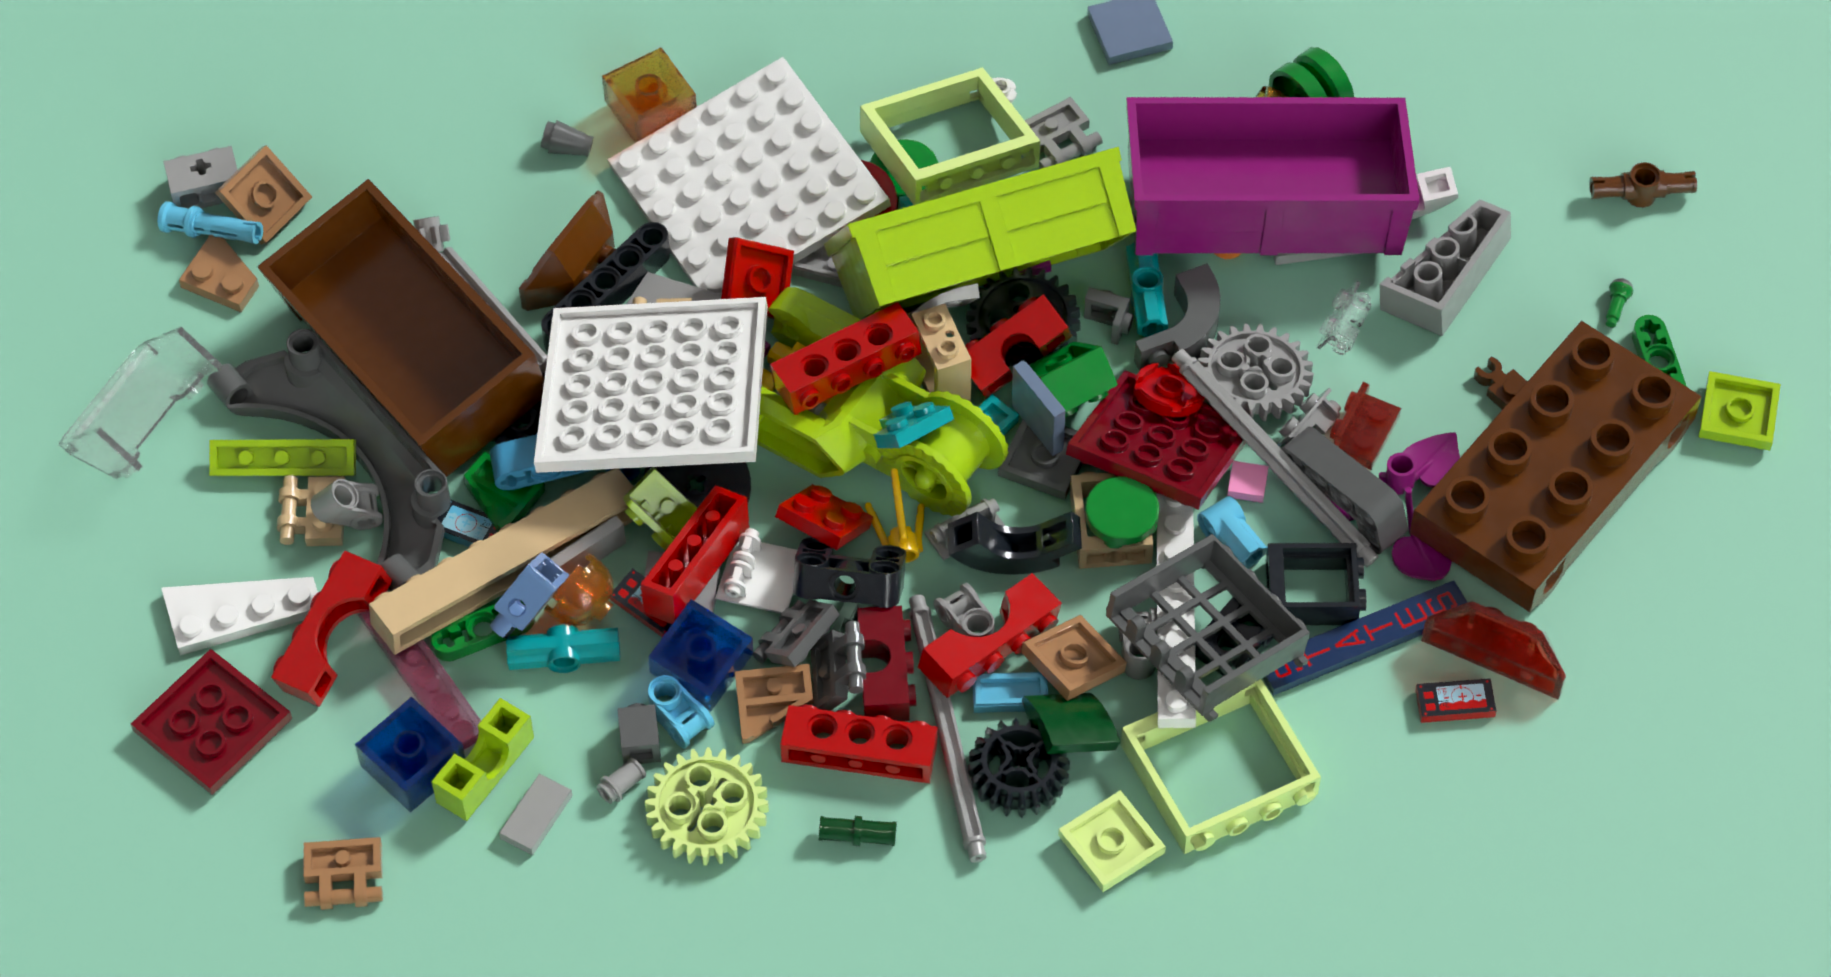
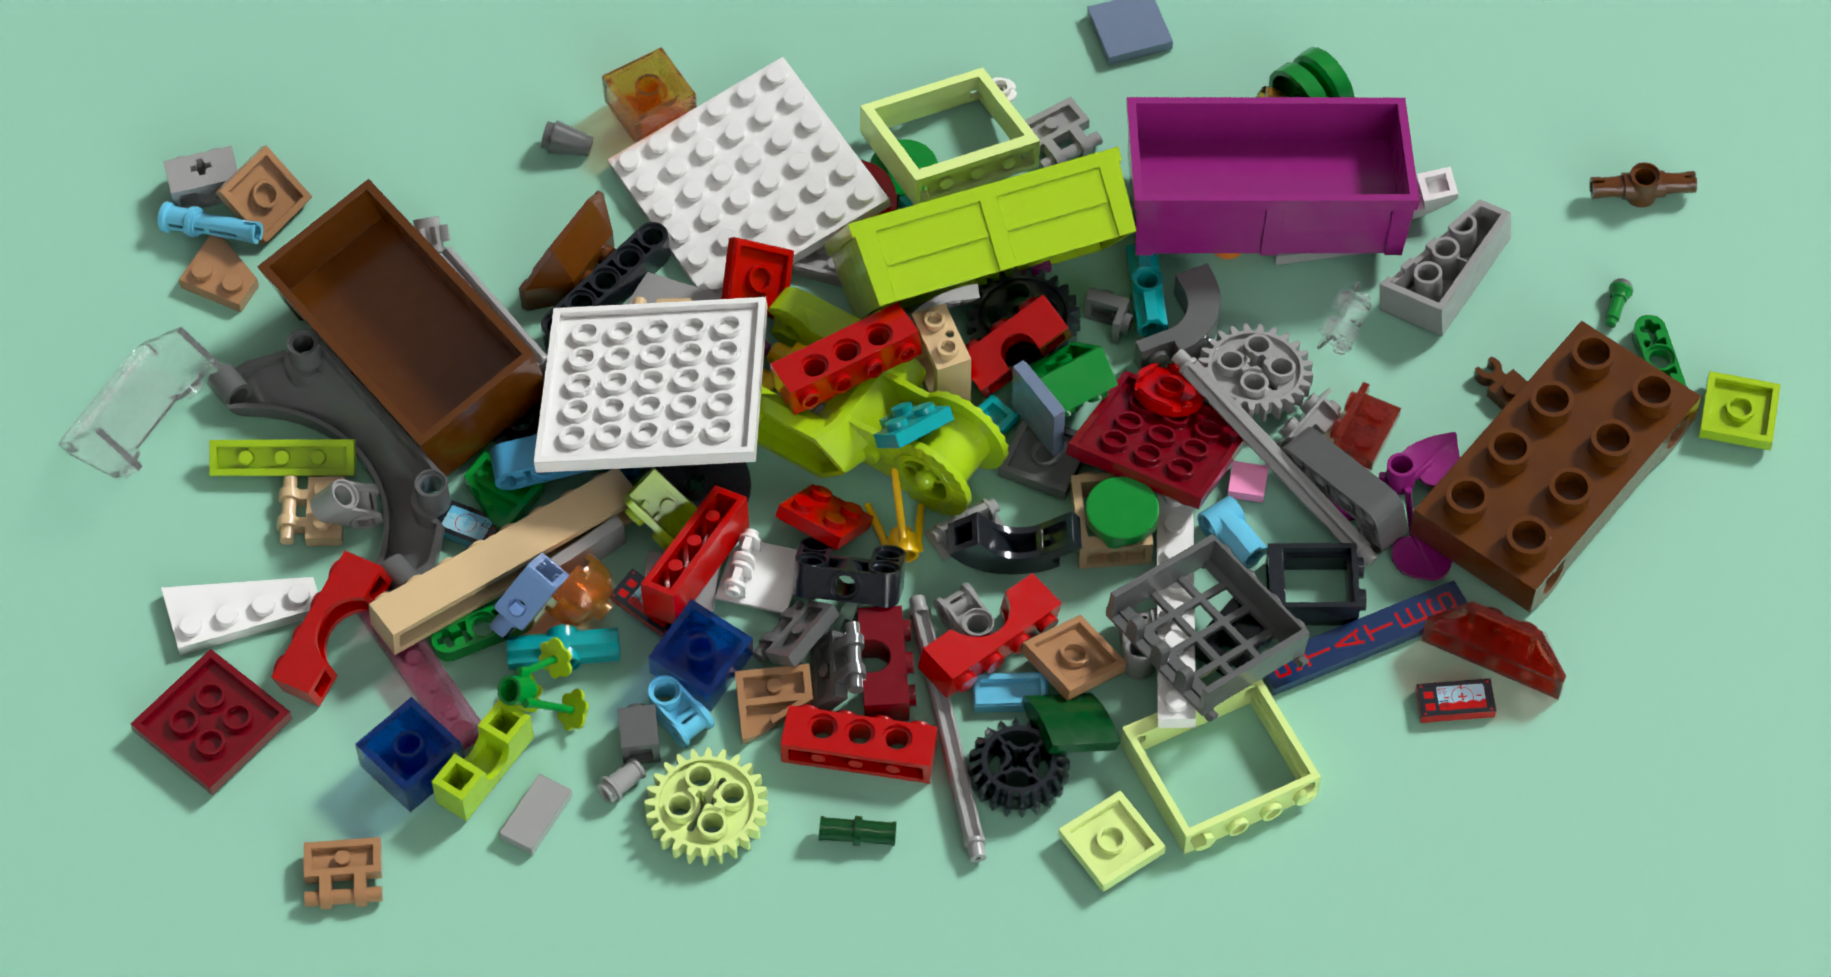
(524, 693): none -> plant

